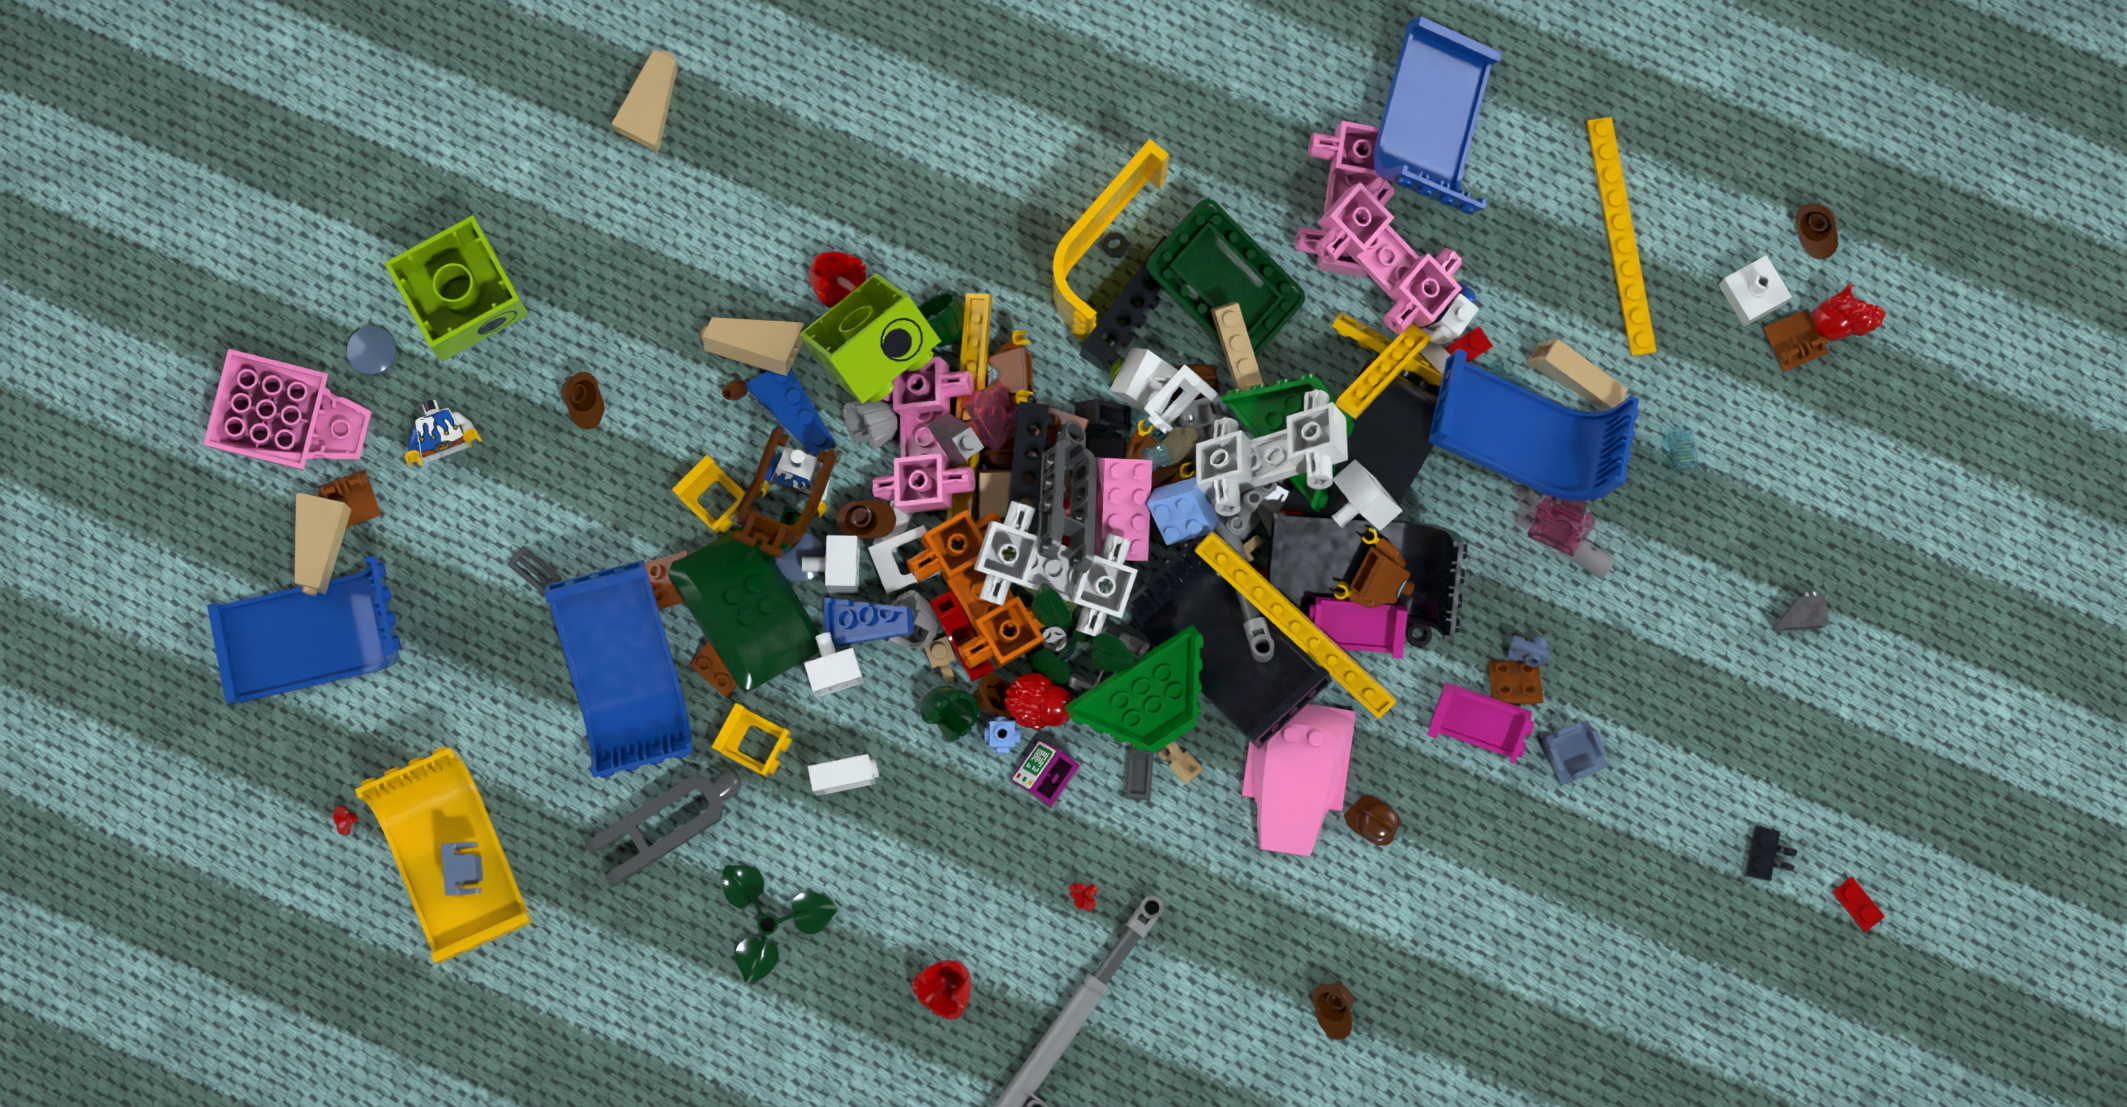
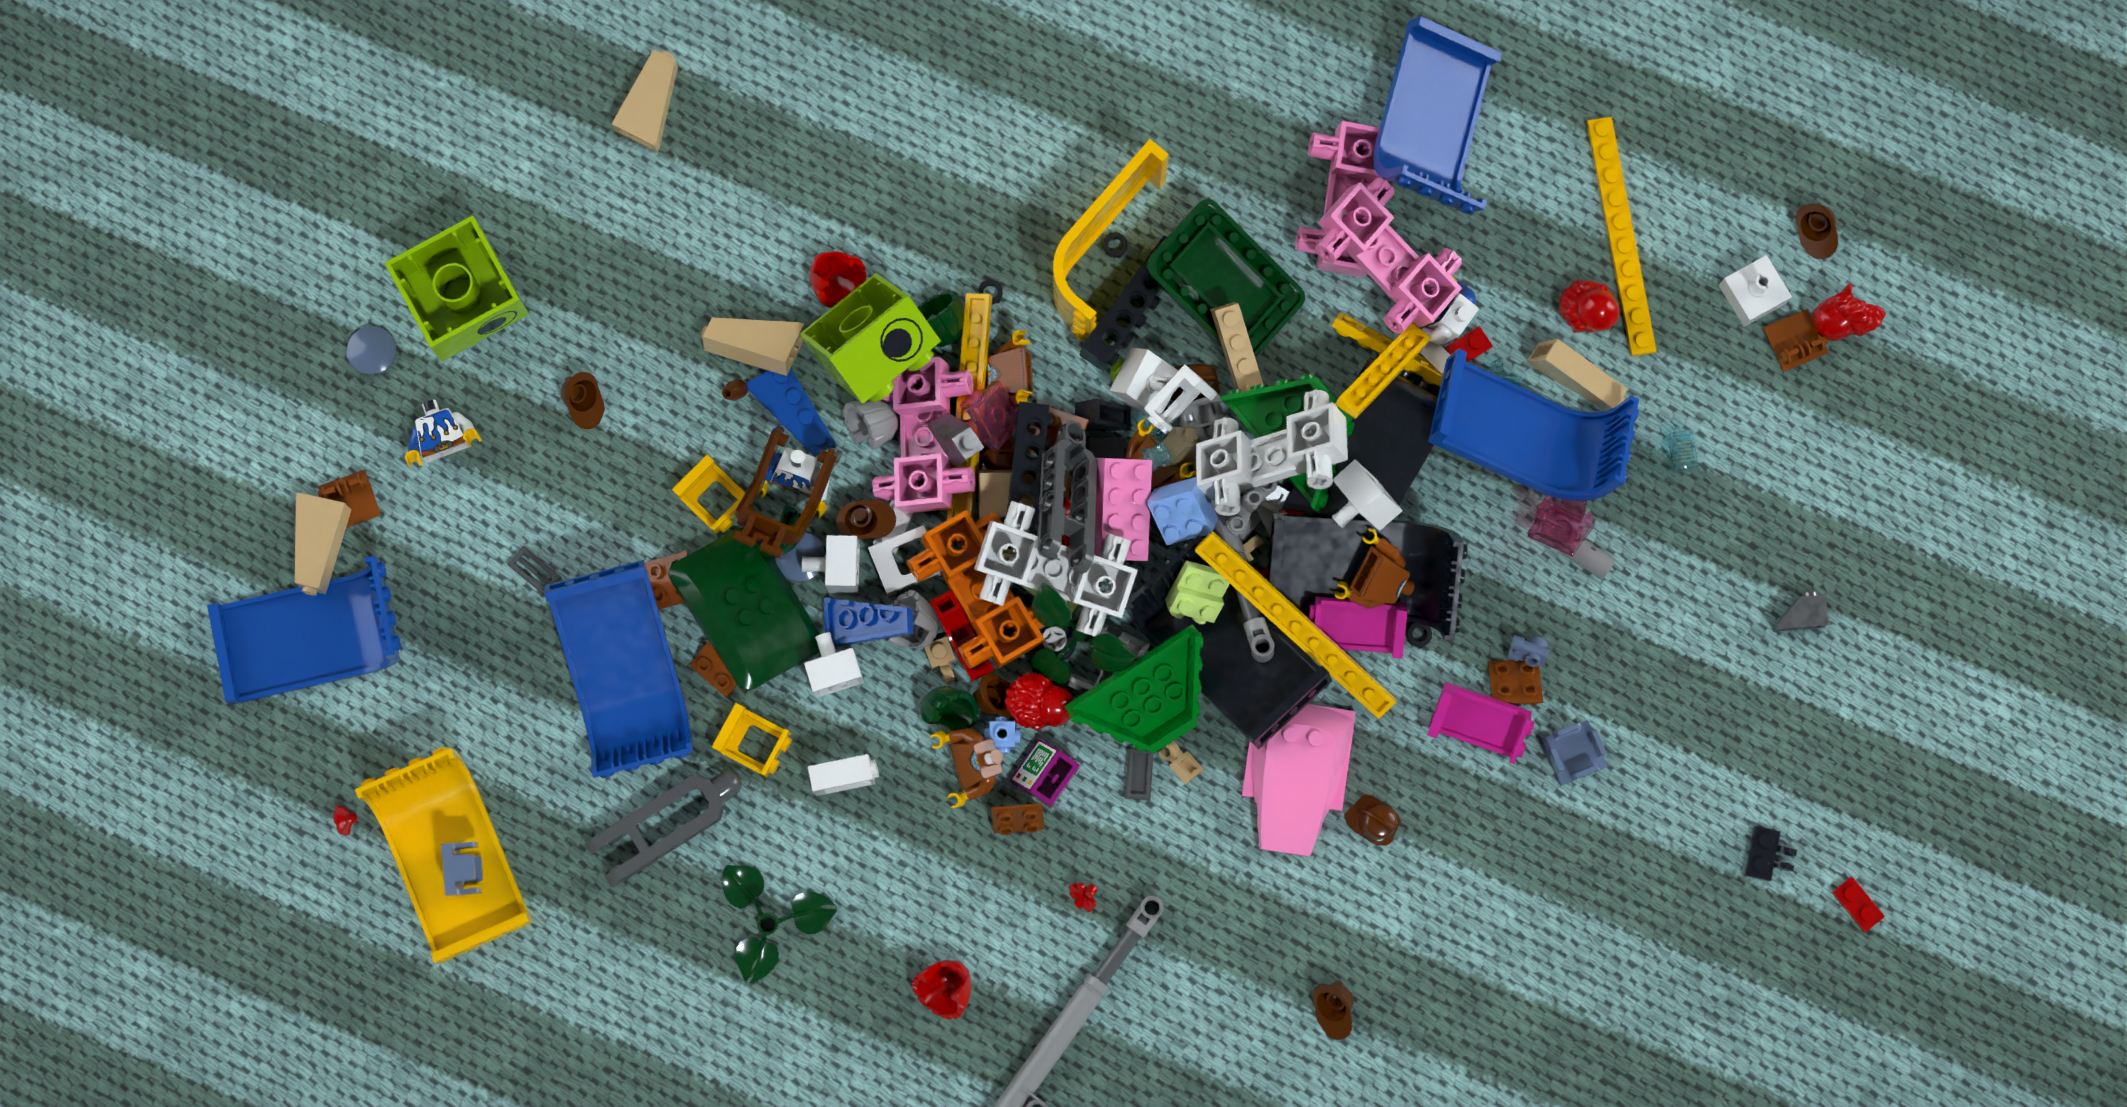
(282, 414): bright pink wedge -> none
(975, 762): none -> dark orange torso
(984, 284): none -> black piece
(1017, 819): none -> dark orange hinge
(1197, 593): none -> yellowish green plate
(1588, 306): none -> red hair

